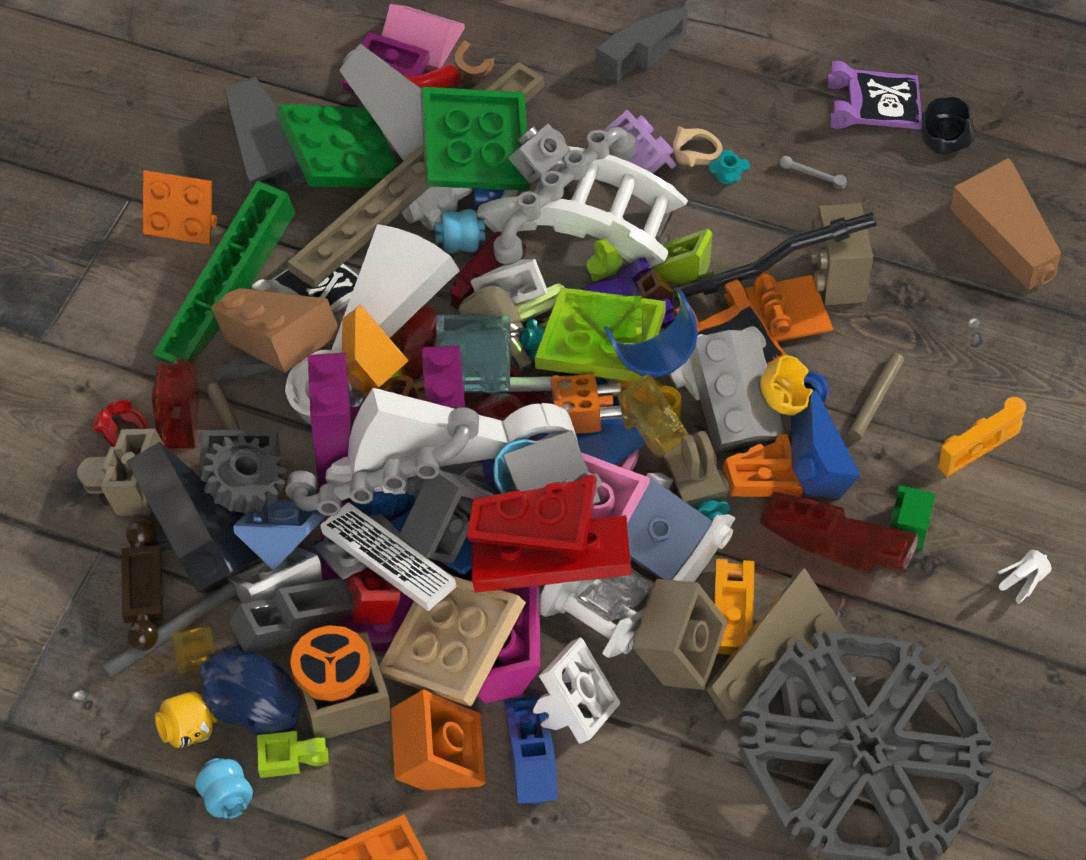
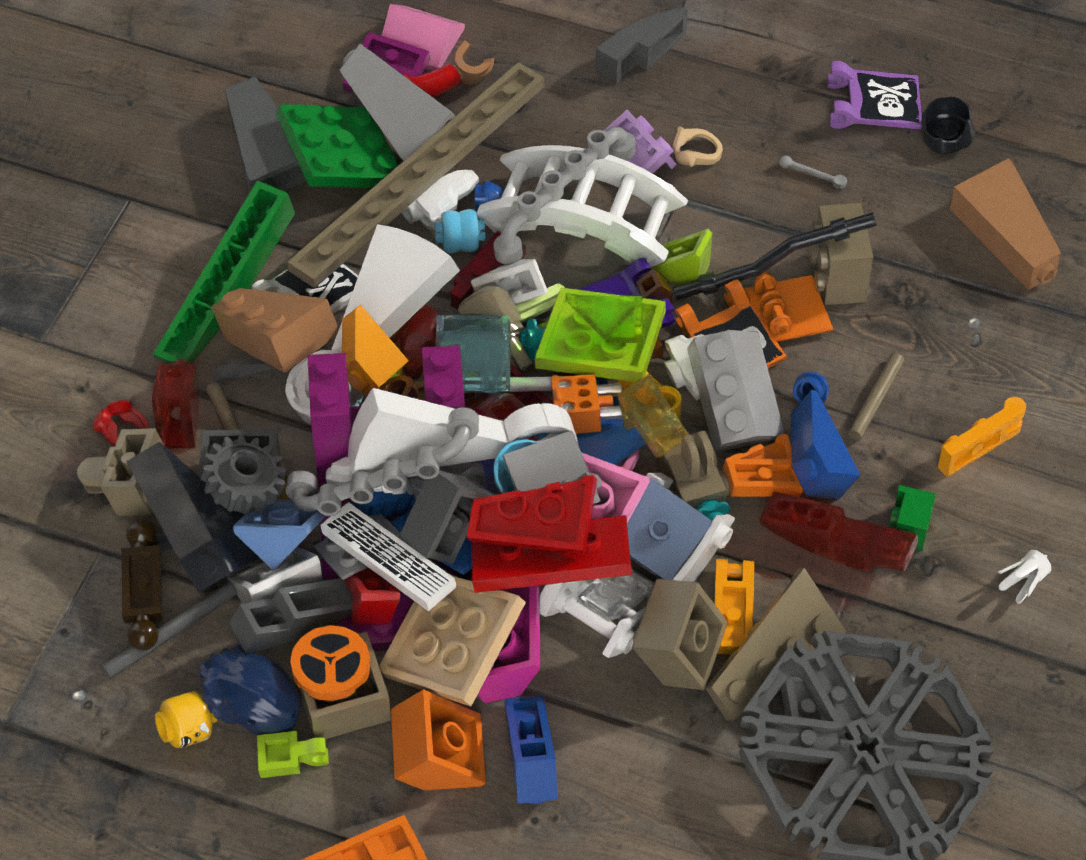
(177, 207): orange hinge -> none
(192, 648): clear yellow plate -> none
(223, 788): medium azure piece -> none
(471, 137): green plate -> none
(539, 152): light grey brick -> none
(586, 681): white piece -> none
(604, 262): lime piece -> none
(666, 350): blue piece -> none
(729, 167): teal plate -> none
(784, 385): yellow hair -> none

